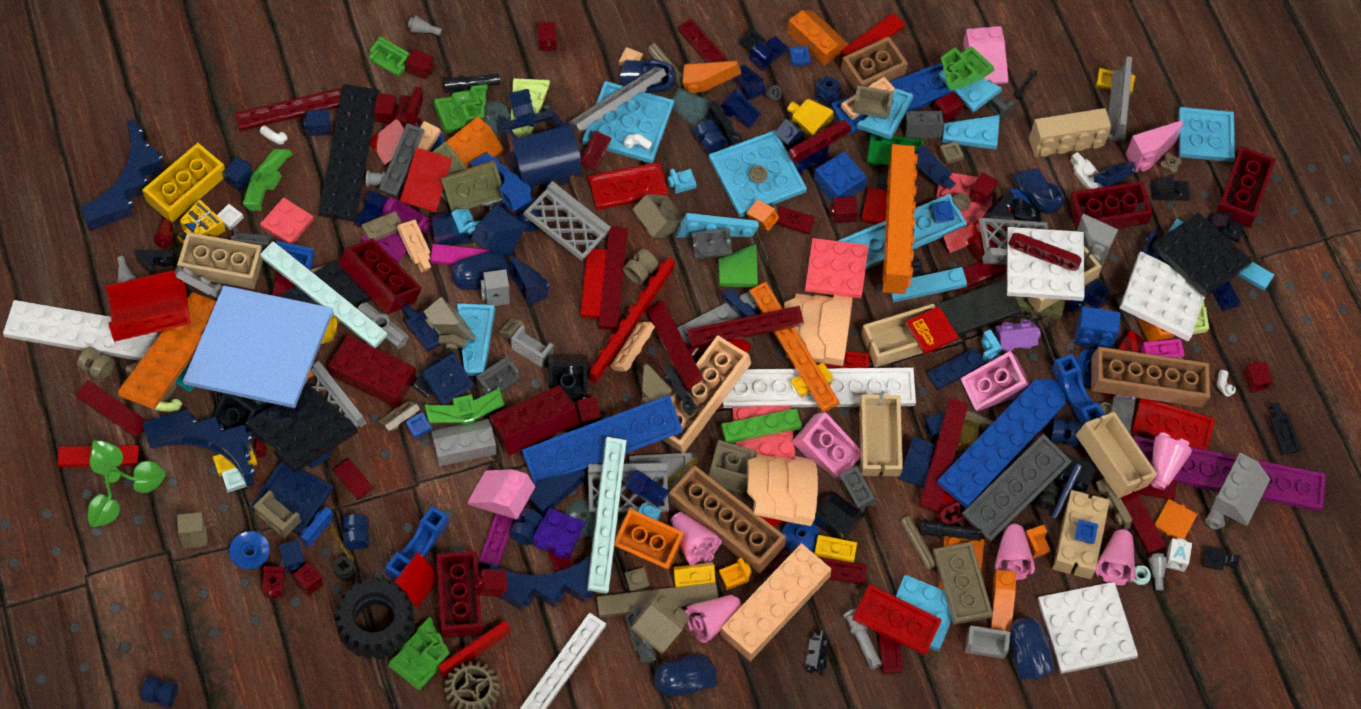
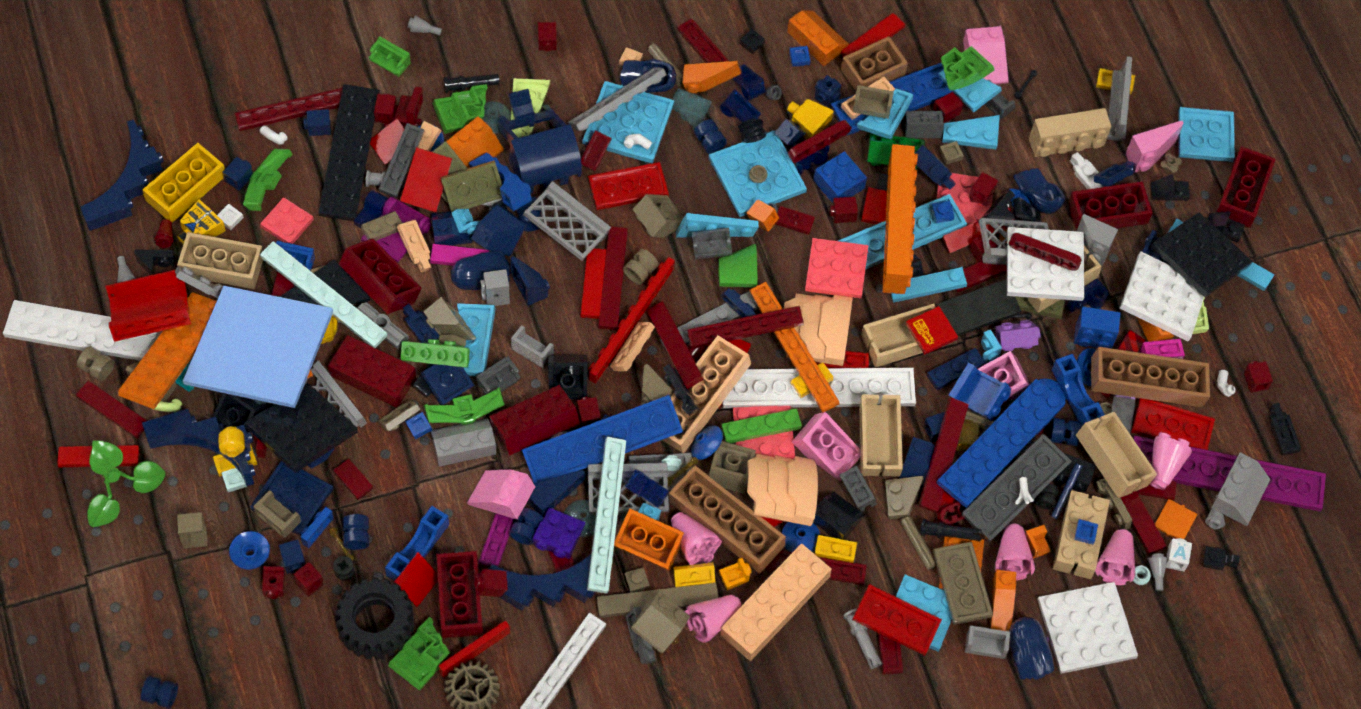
(231, 441): none -> yellow head
(261, 240): dark grey hinge -> none
(420, 64): dark red brick -> none
(436, 353): none -> bright green bracket
(510, 328): dark tan plate -> none
(672, 462): none -> light aqua plate
(681, 181): medium azure bracket -> none
(685, 675): dark blue hair -> none
(706, 442): none -> blue dish
(725, 126): black hinge -> none
(752, 130): none -> black wheel
(765, 53): clear blue plate -> none
(819, 644): black hinge -> none
(901, 495): none -> dark tan wing
(962, 201): dark tan plate -> none
(981, 392): none -> blue panel
(1024, 493): none -> white bar
(1226, 297): clear blue plate -> none

